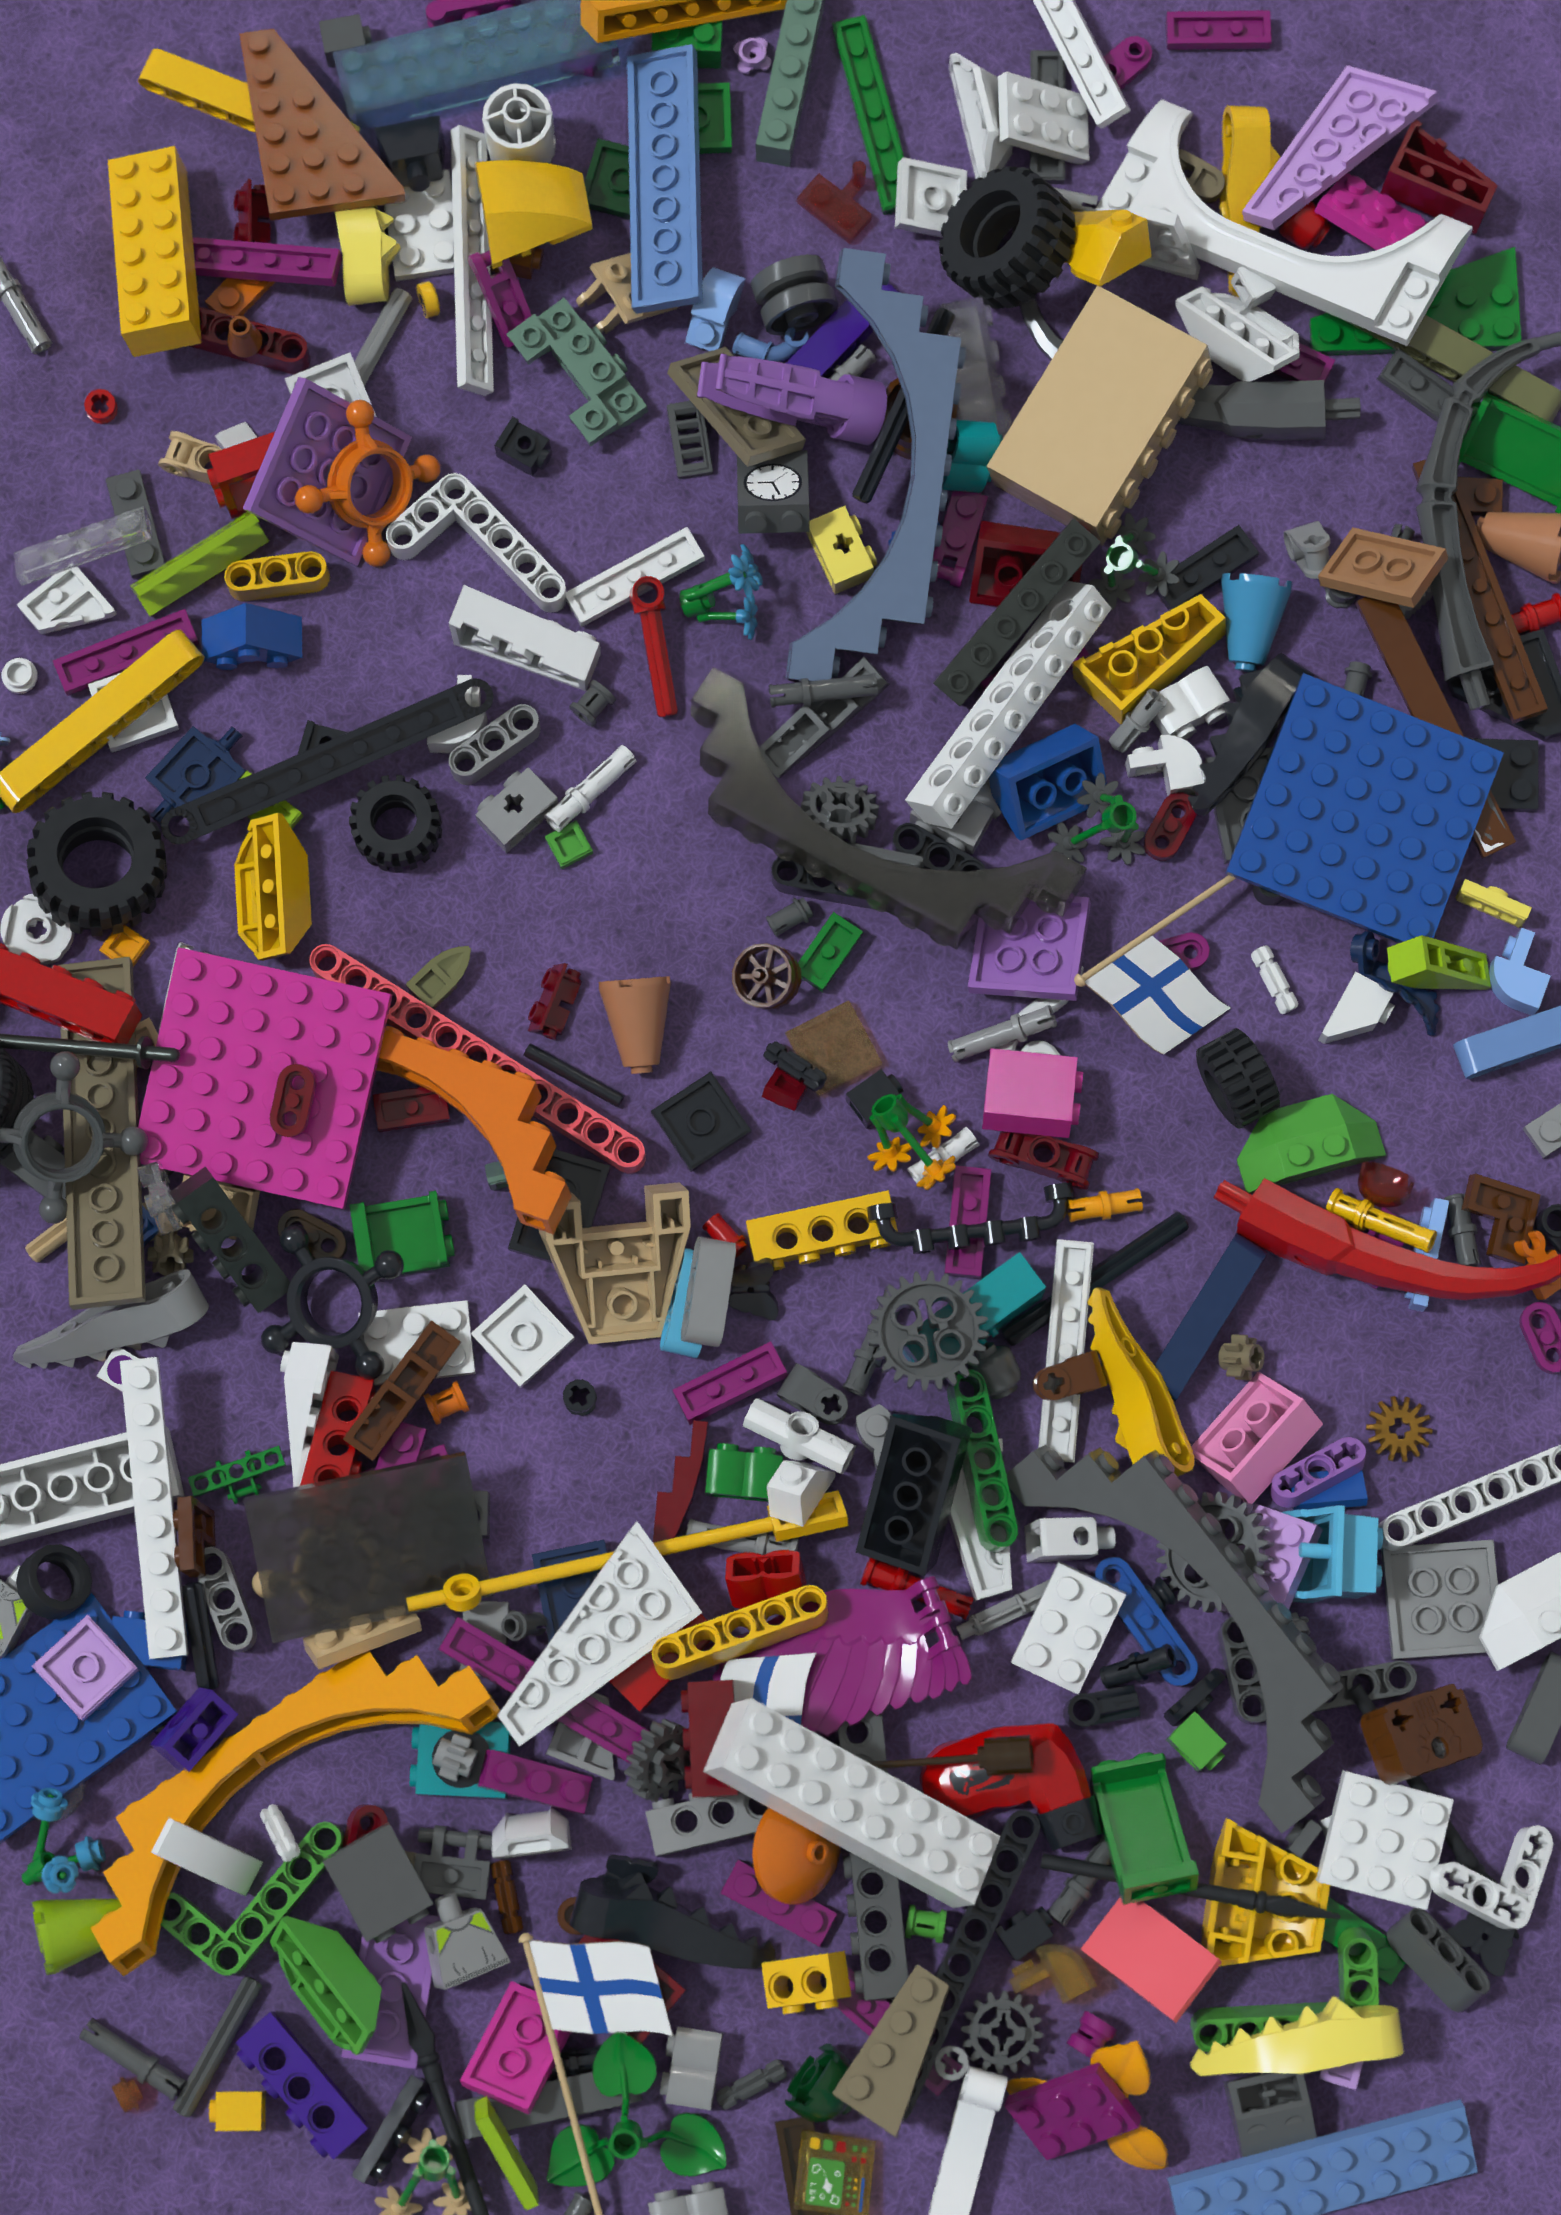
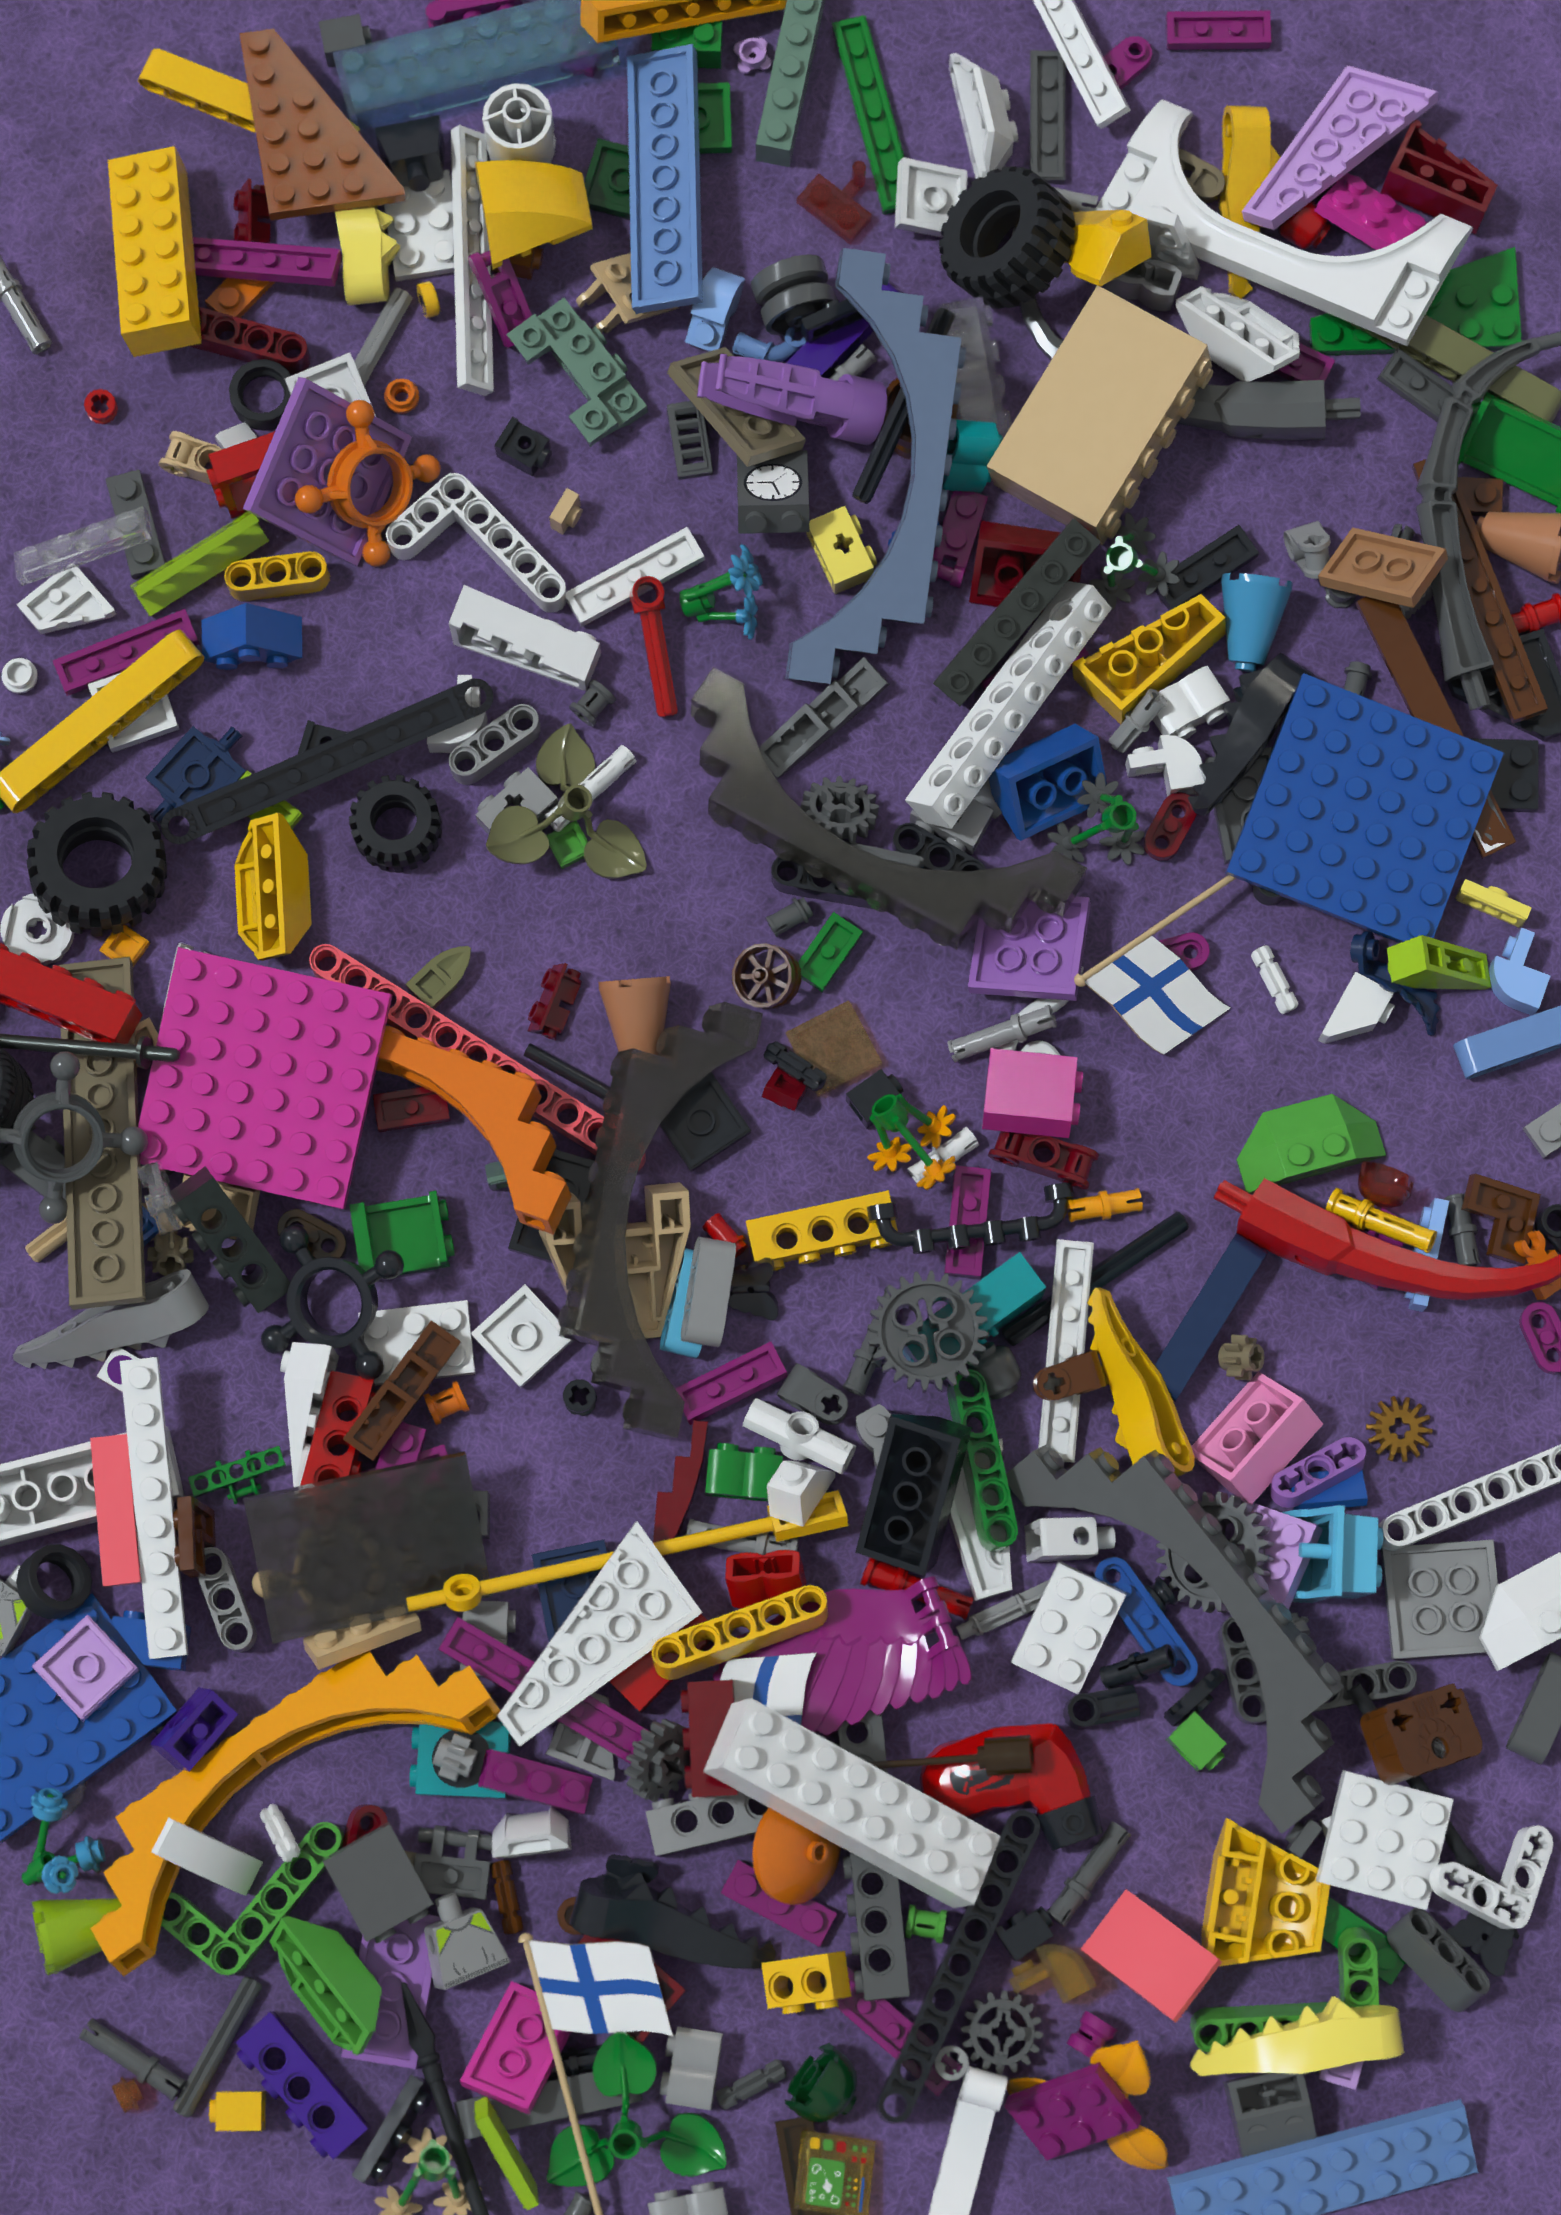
(115, 1511): none -> coral tile
(200, 1635): black axle -> none
(242, 377): none -> black tyre
(243, 337): dark orange cone -> none
(291, 1100): dark red plate -> none
(396, 387): none -> orange plate
(518, 1625): dark grey pin -> none
(520, 839): none -> olive plant
(566, 512): none -> tan plate
(599, 1296): none -> clear smoke arch
(822, 690): dark grey pin -> none
(830, 318): none -> black plate
(889, 2063): dark tan wing -> none
(1043, 118): white plate -> none
(1142, 1828): green panel -> none
(1150, 282): none -> light grey brick
(1238, 1078): black tyre -> none
(1243, 1898): black piece -> none
(1251, 288): white slope -> none

